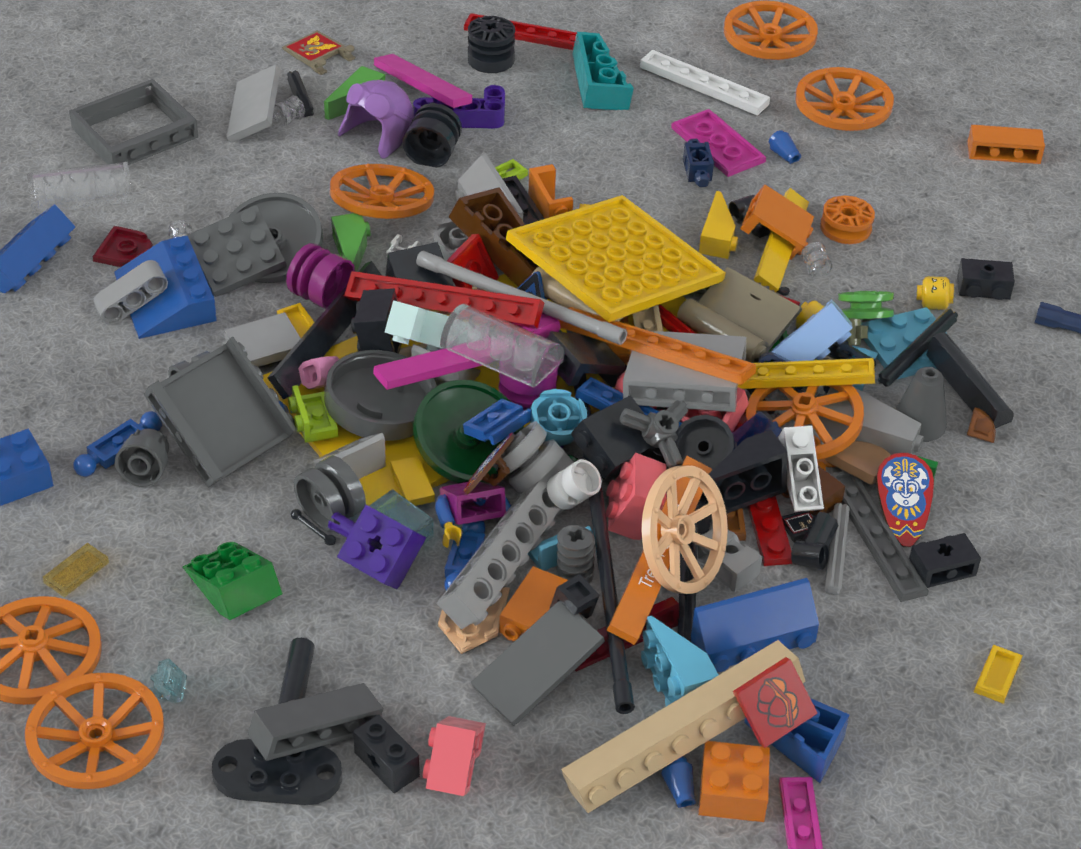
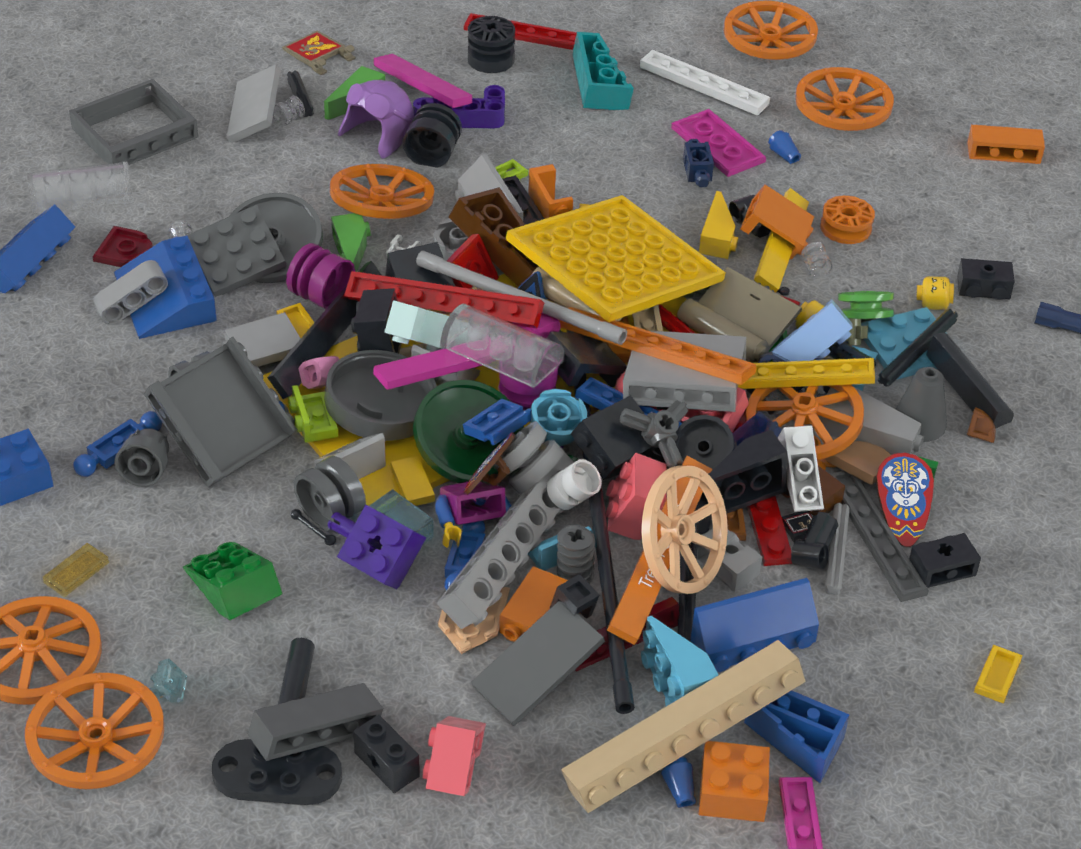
(775, 702): red tile -> none

